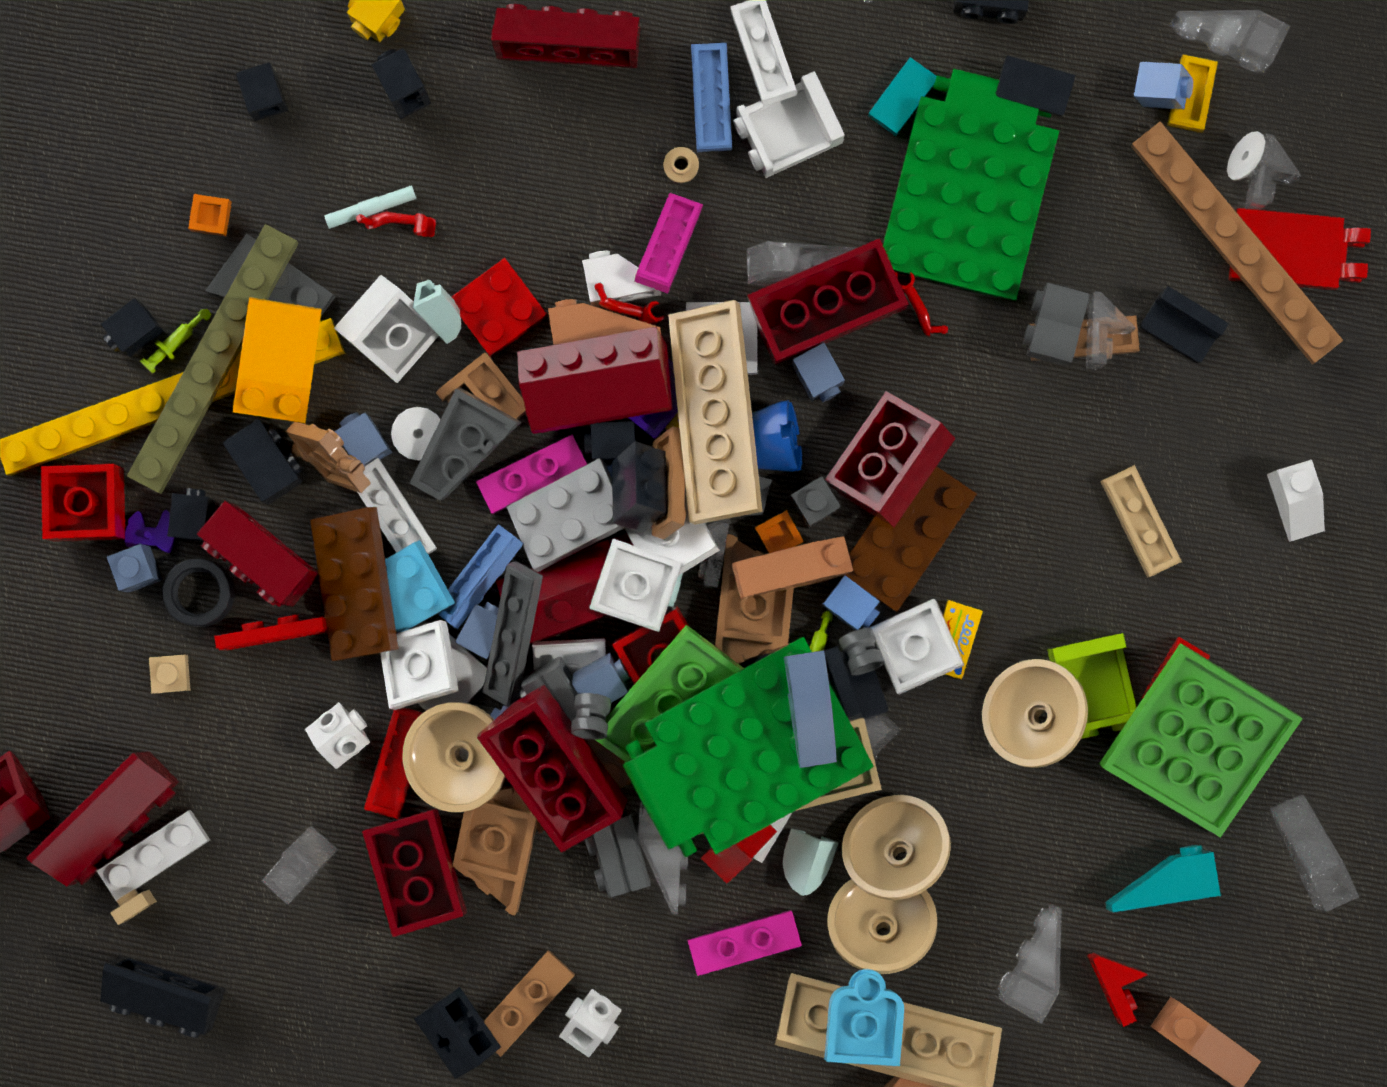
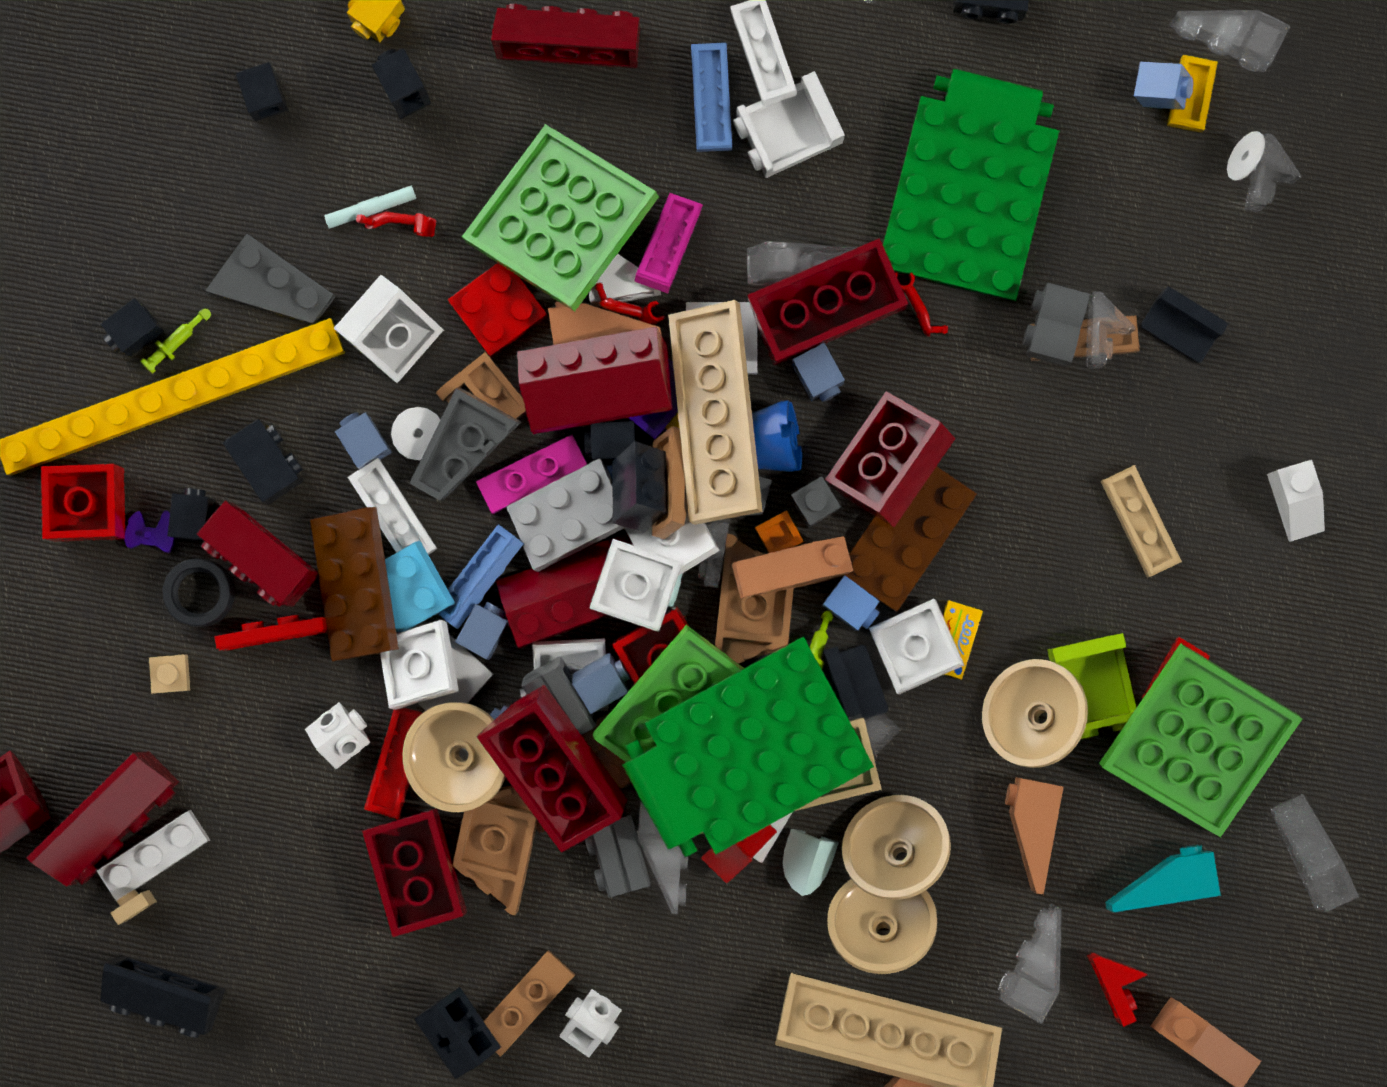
(134, 568): sand blue brick -> none
(209, 215): orange plate -> none
(211, 361): olive plate -> none
(277, 360): light orange slope -> none
(299, 865): clear slope -> none
(326, 454): medium nougat plate -> none
(437, 310): light aqua brick -> none
(512, 633): dark grey tile -> none
(560, 217): none -> bright green plate
(590, 716): dark grey wheel -> none
(675, 174): tan plate -> none
(744, 942): dark pink plate -> none
(811, 708): sand blue slope -> none
(861, 651): dark grey wheel -> none
(865, 1022): medium azure plate -> none
(902, 96): teal tile -> none
(1034, 820): none -> nougat slope
(1035, 85): black panel -> none
(1236, 243): medium nougat plate -> none
(1308, 246): red tile -> none

